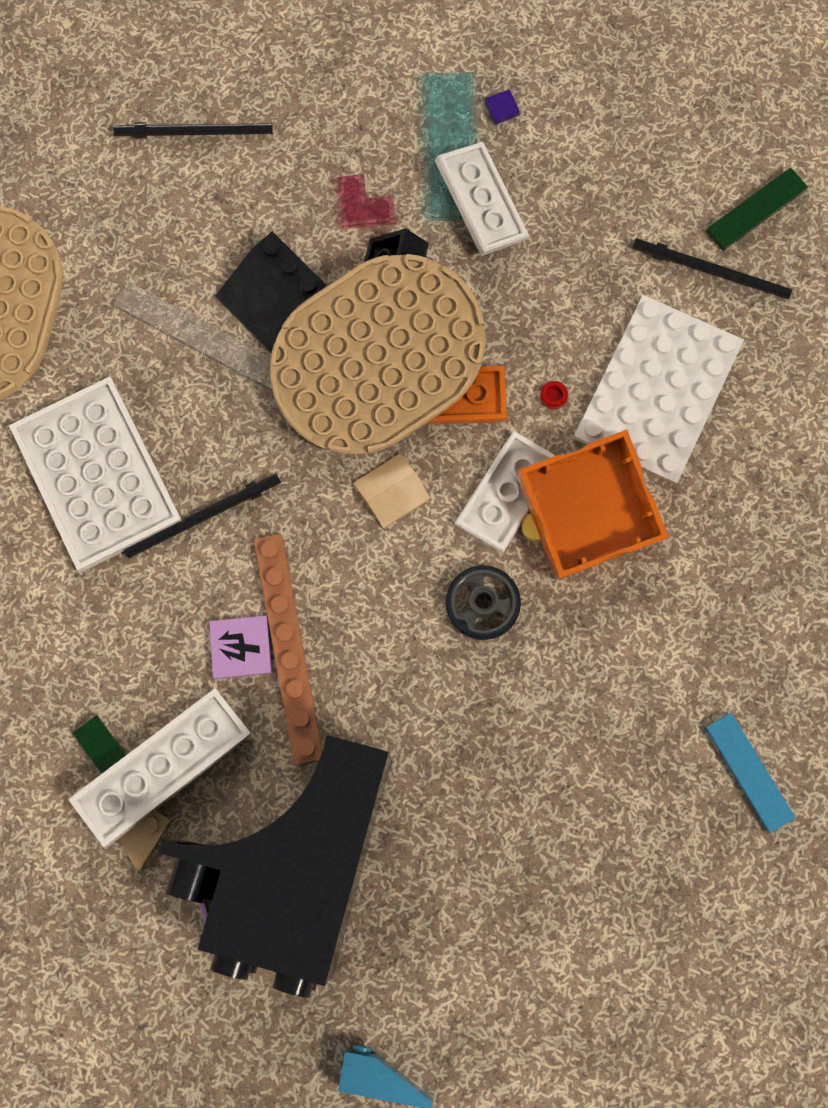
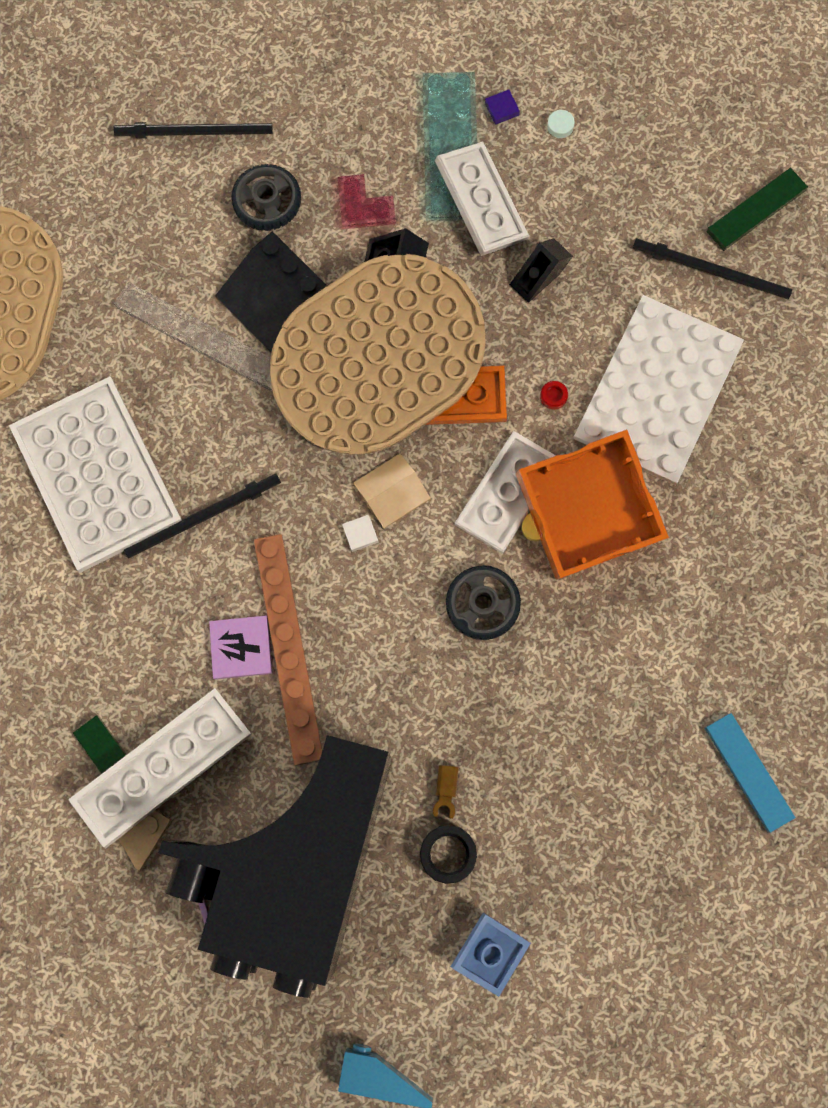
(269, 207): none -> dark grey wheel
(360, 533): none -> white tile
(446, 788): none -> pearl gold bar
(467, 867): none -> black tyre
(490, 954): none -> medium blue slope
(540, 269): none -> black slope
(560, 123): none -> light aqua tile

